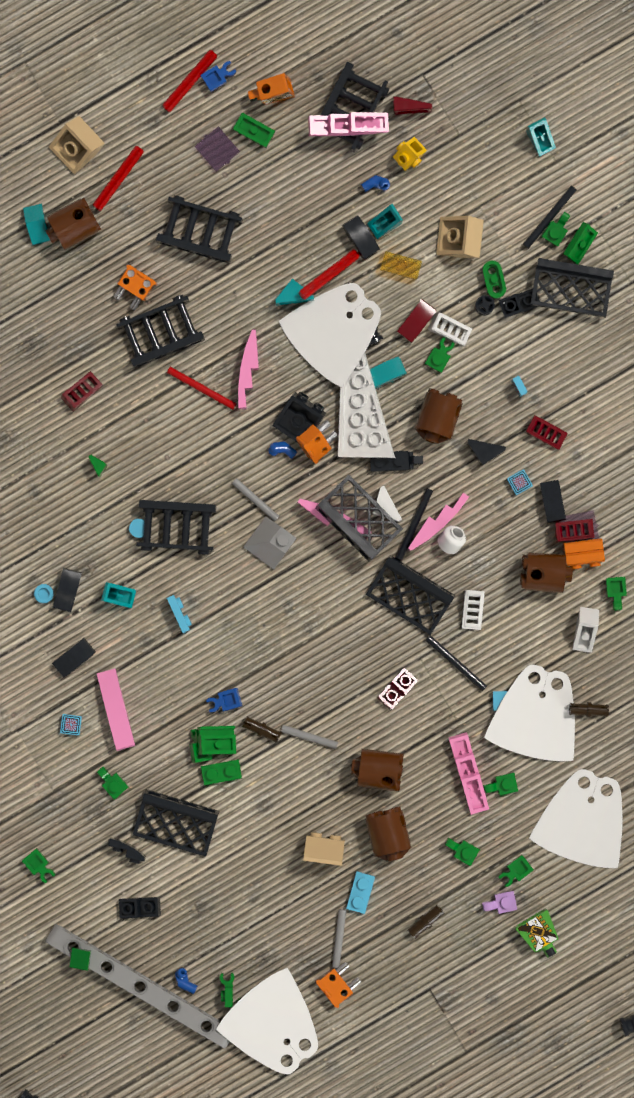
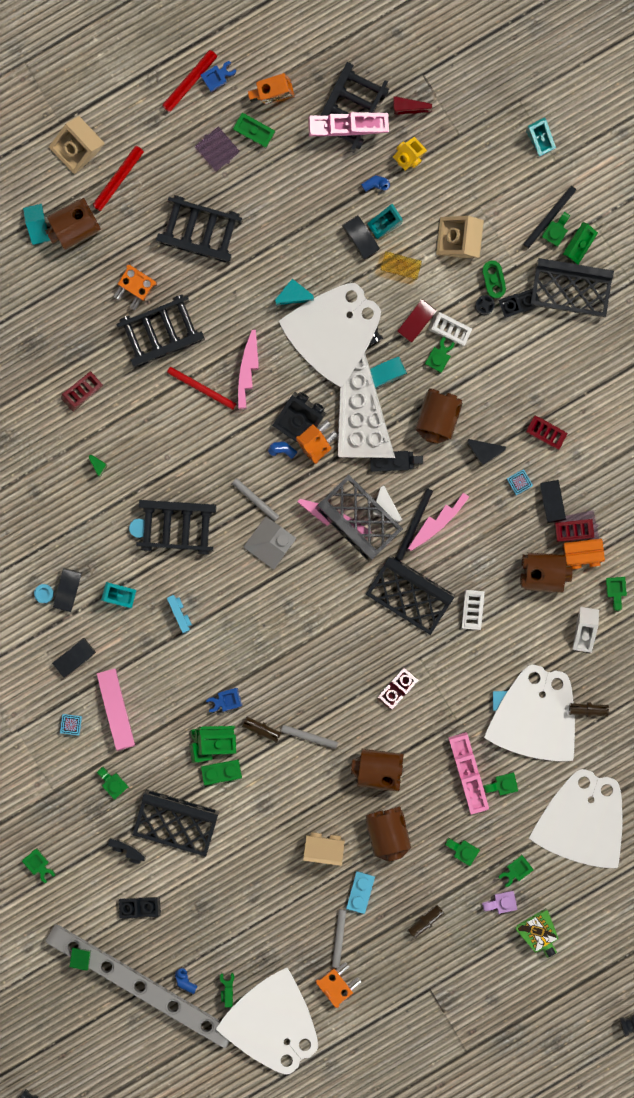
(329, 274): red axle -> none
(451, 539): white head -> none
(456, 663): black bar -> none
(519, 386): medium azure tile -> none

